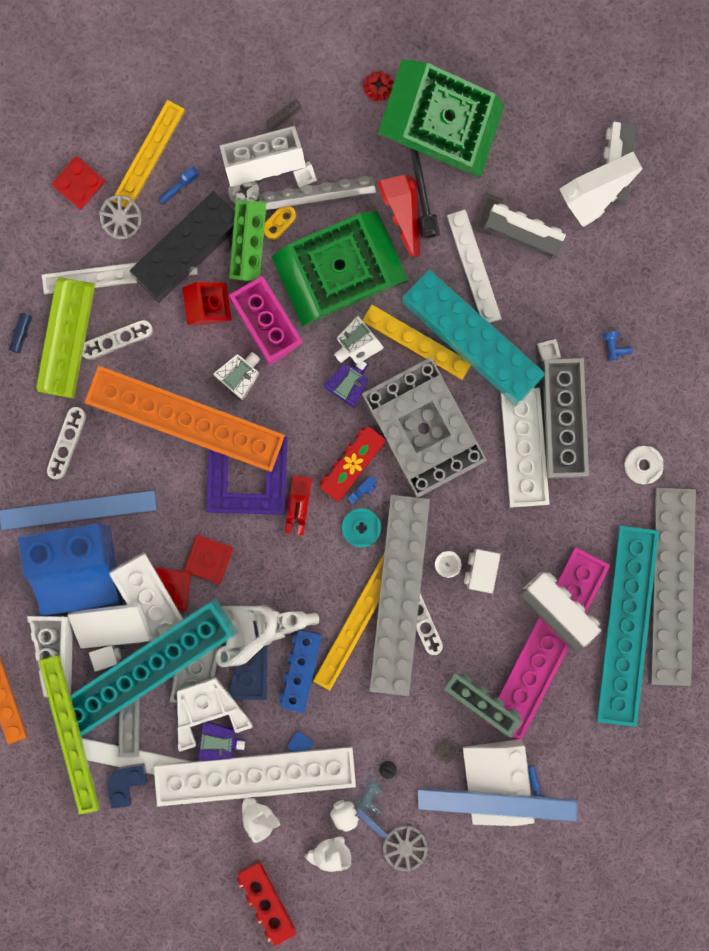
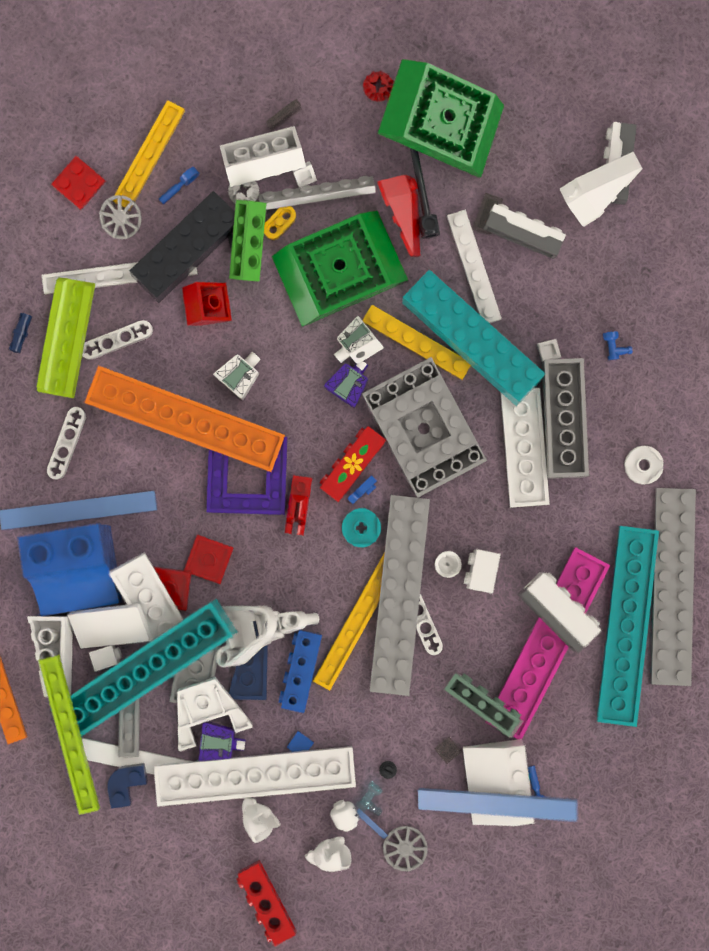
(265, 320): dark pink slope -> none

